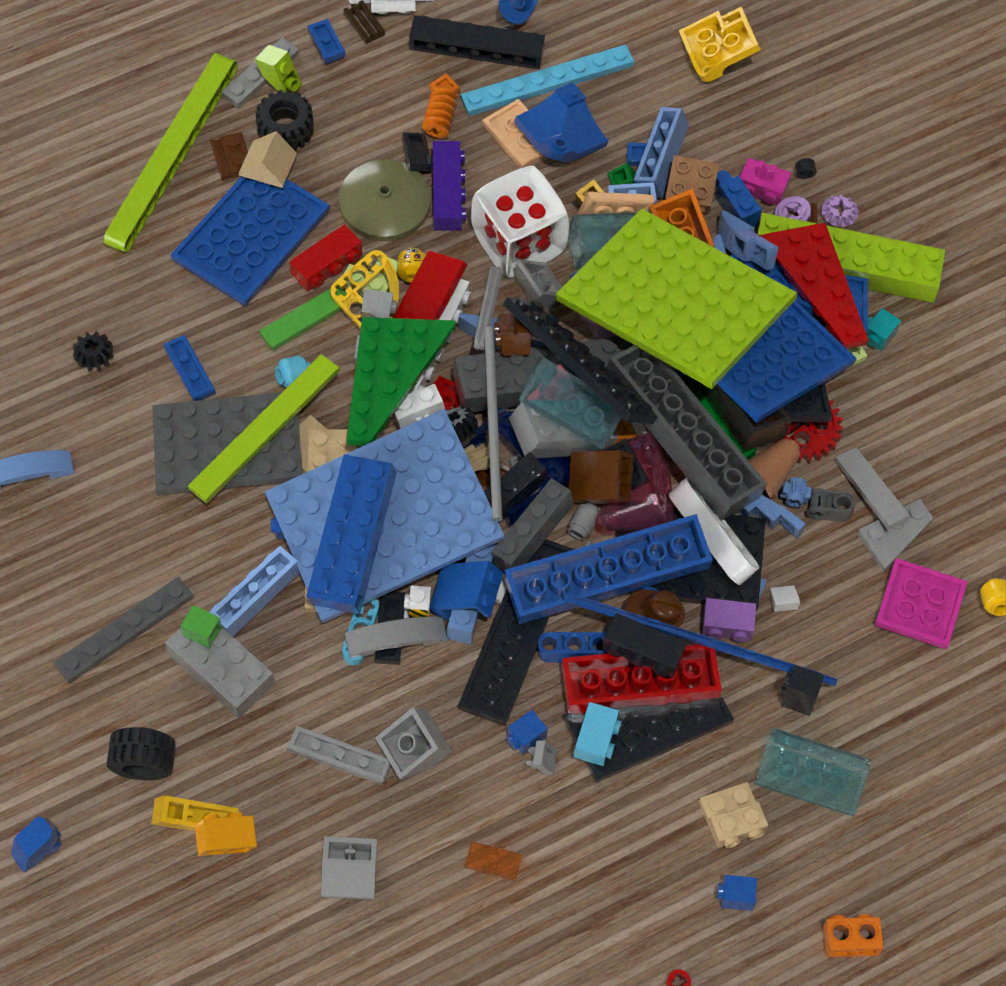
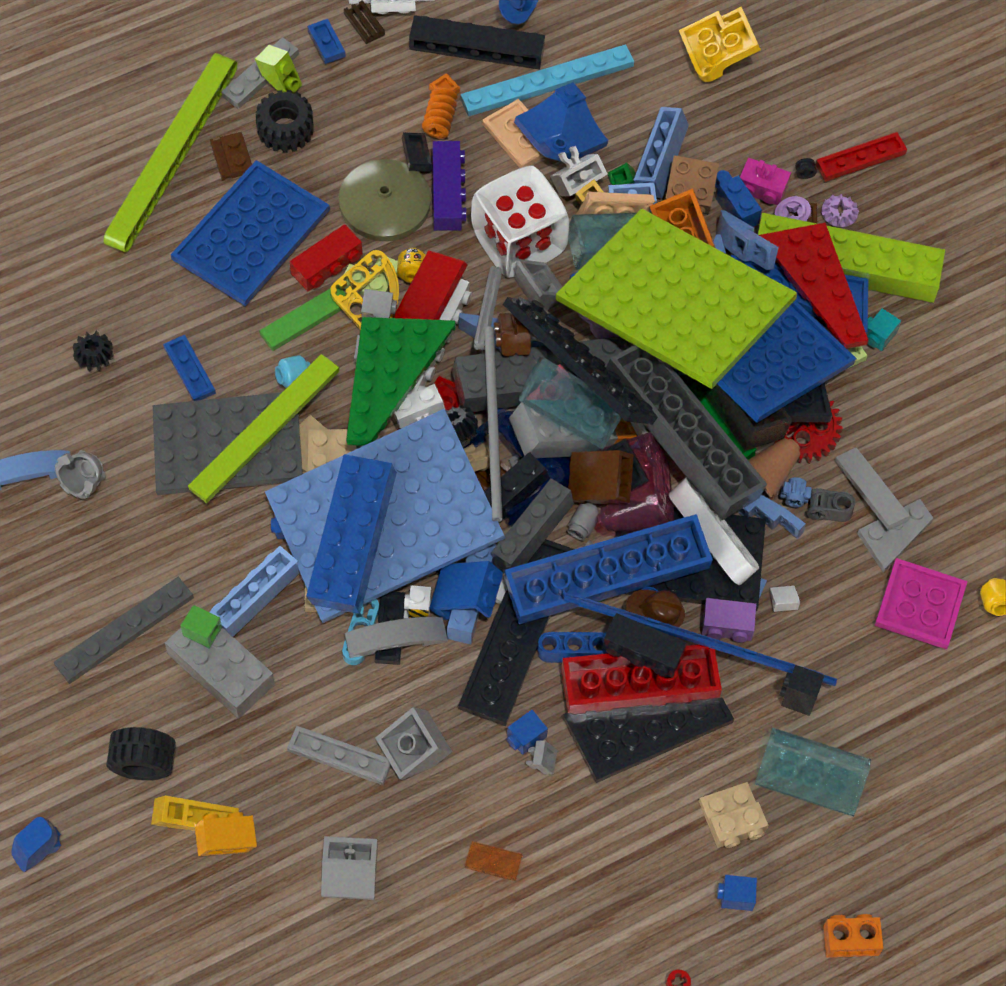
(79, 473): none -> light grey helmet
(269, 160): tan slope -> none
(578, 172): none -> white brick
(596, 734): medium azure brick -> none
(635, 152): blue tile -> none
(861, 156): none -> red plate

